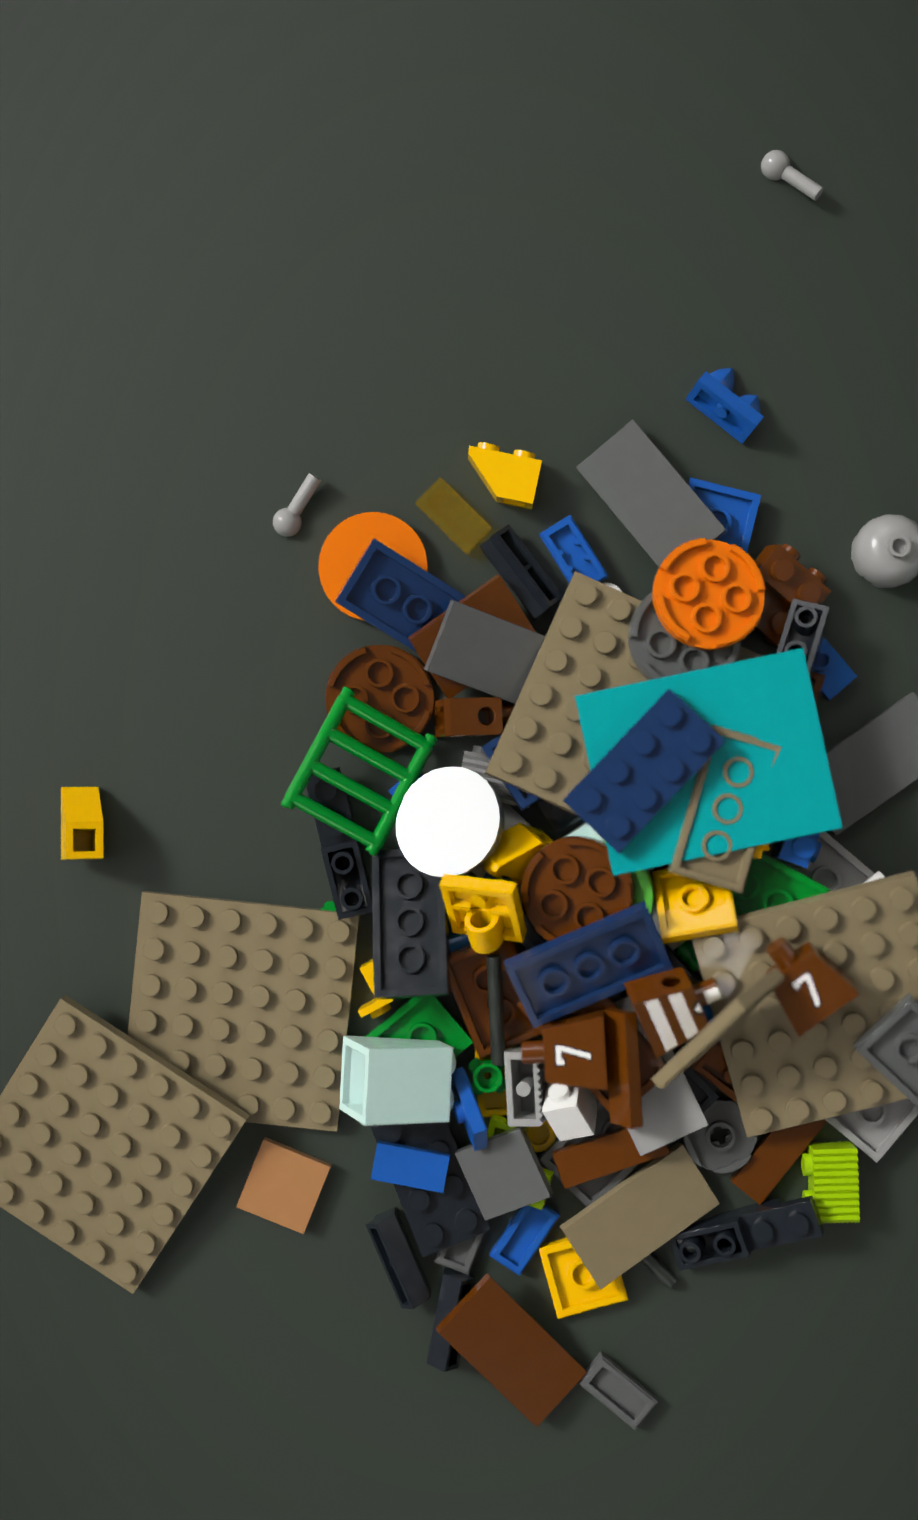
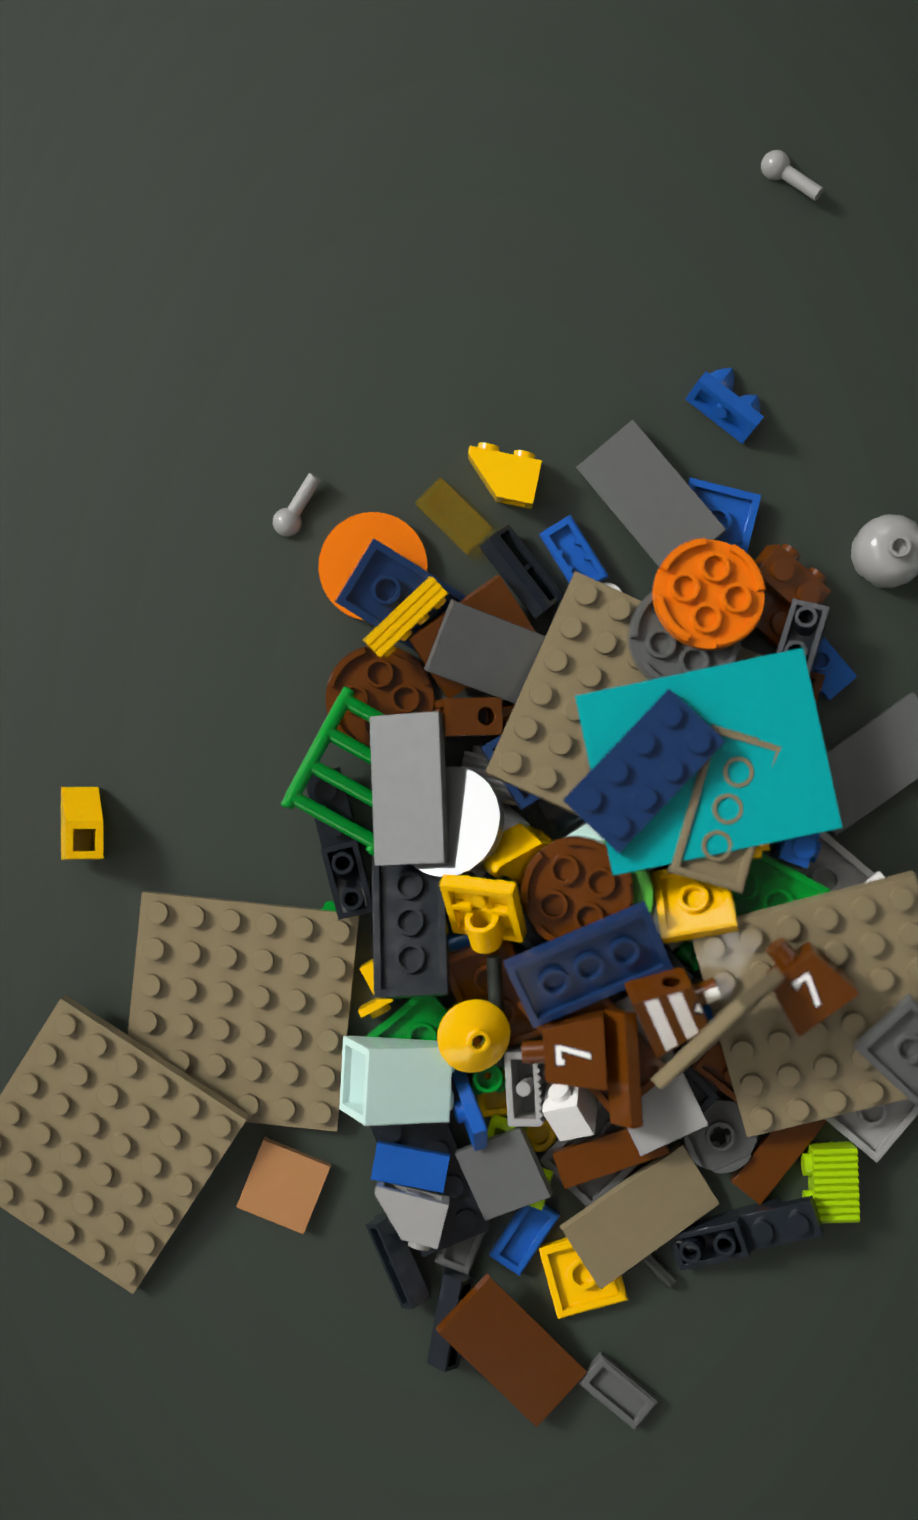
(405, 617): none -> yellow piece
(409, 788): none -> tile
(414, 1213): none -> light grey slope
(462, 1025): none -> yellow dish

